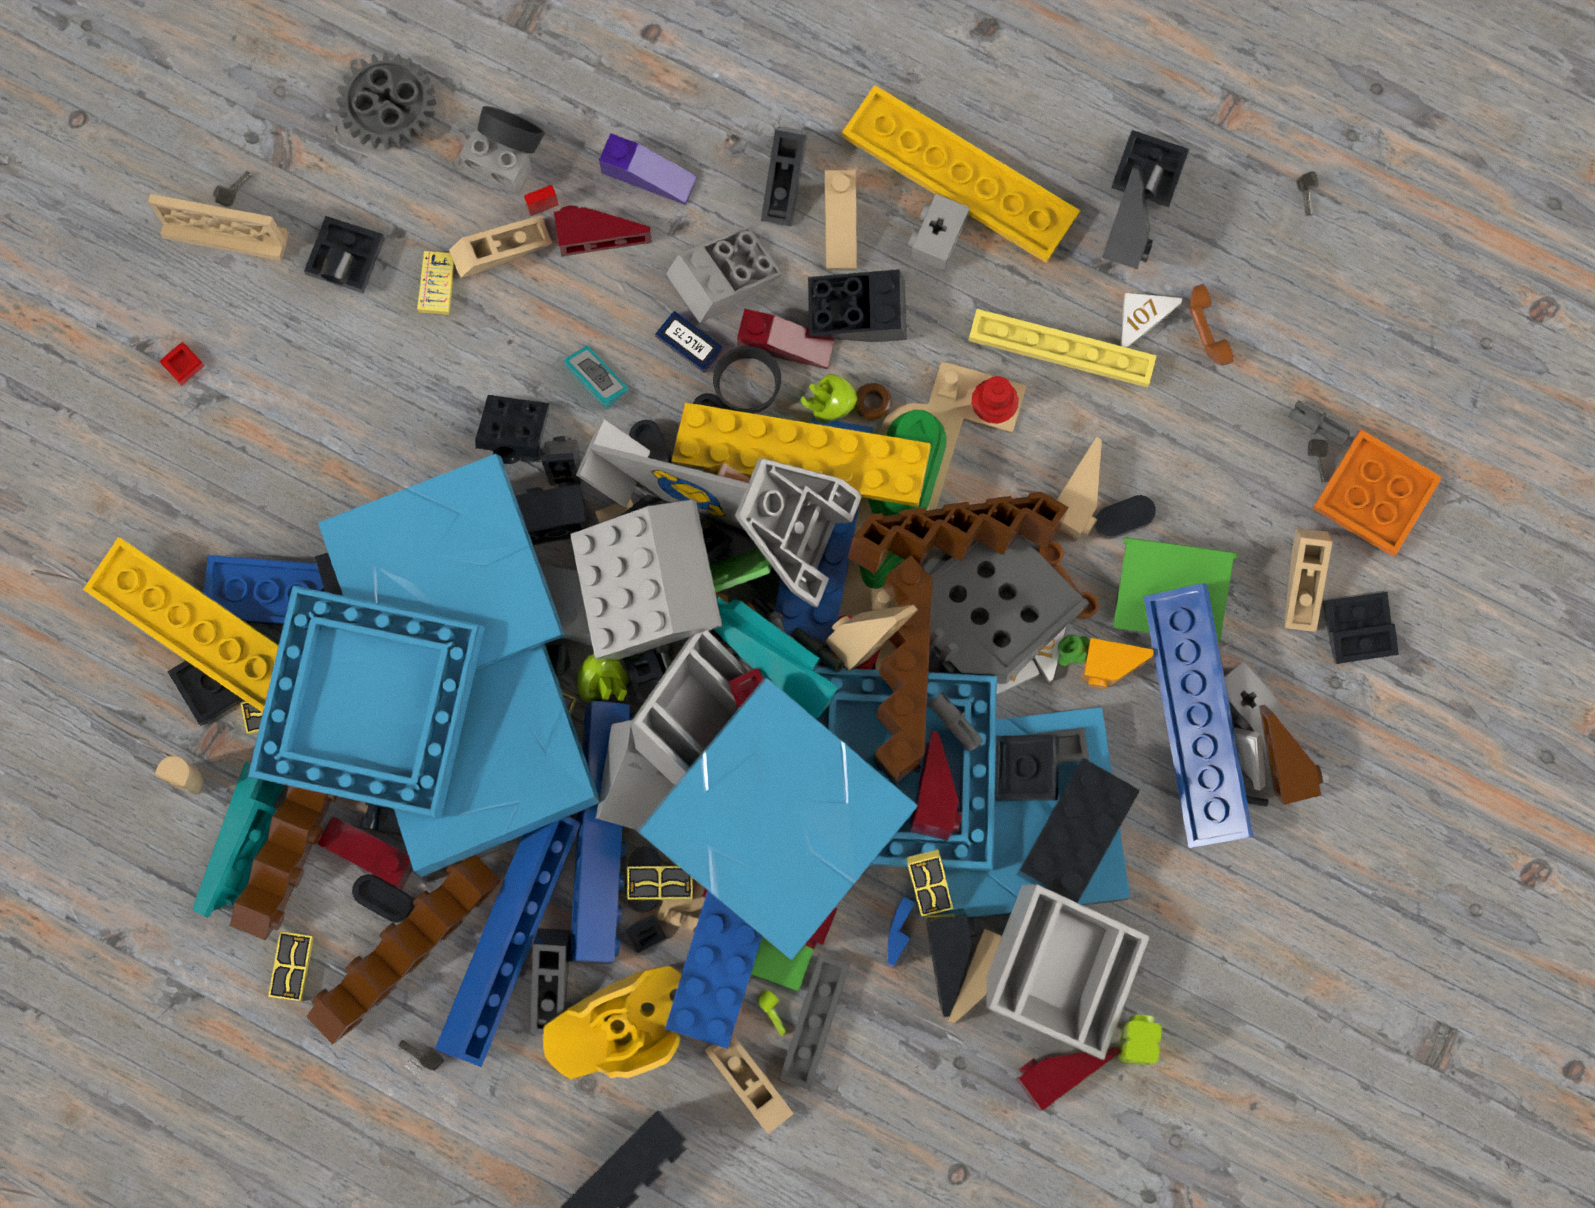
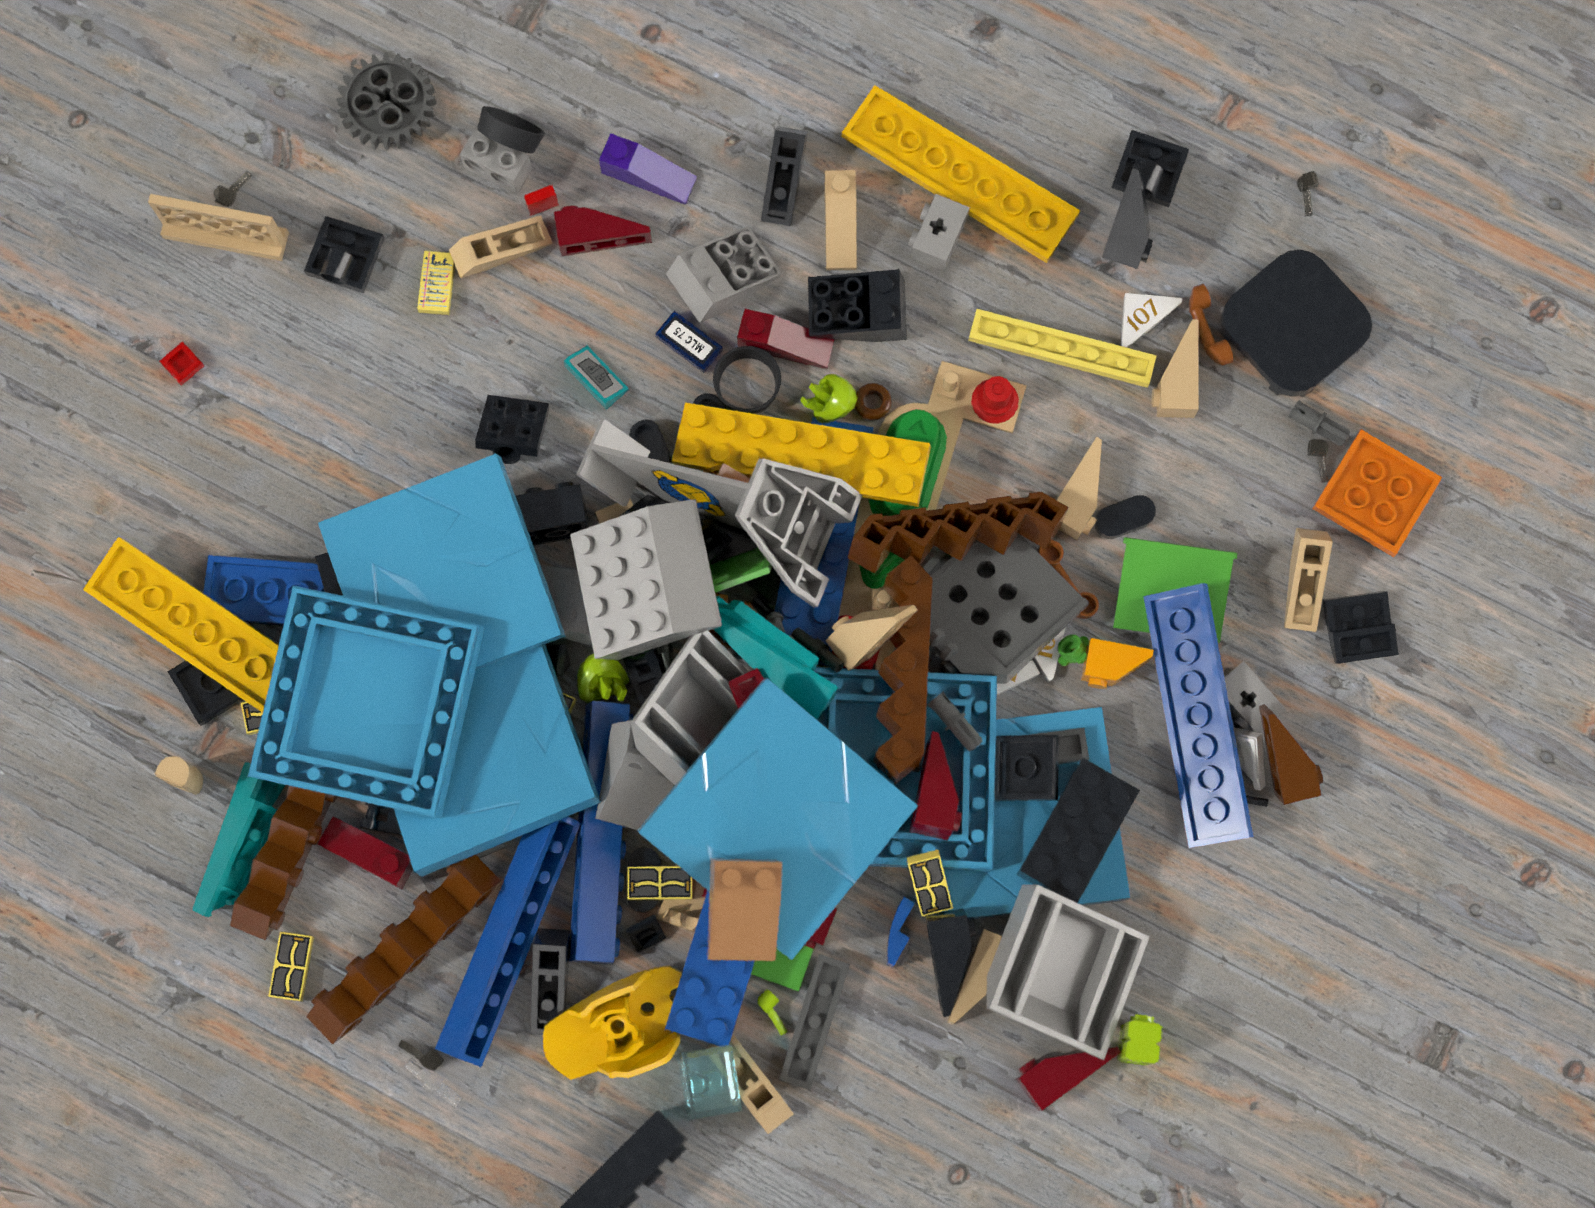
(382, 898): black tile -> none
(561, 460): black slope -> none
(709, 1082): none -> clear light blue slope
(744, 909): none -> medium nougat slope
(1179, 386): none -> tan slope
(1296, 322): none -> black tile

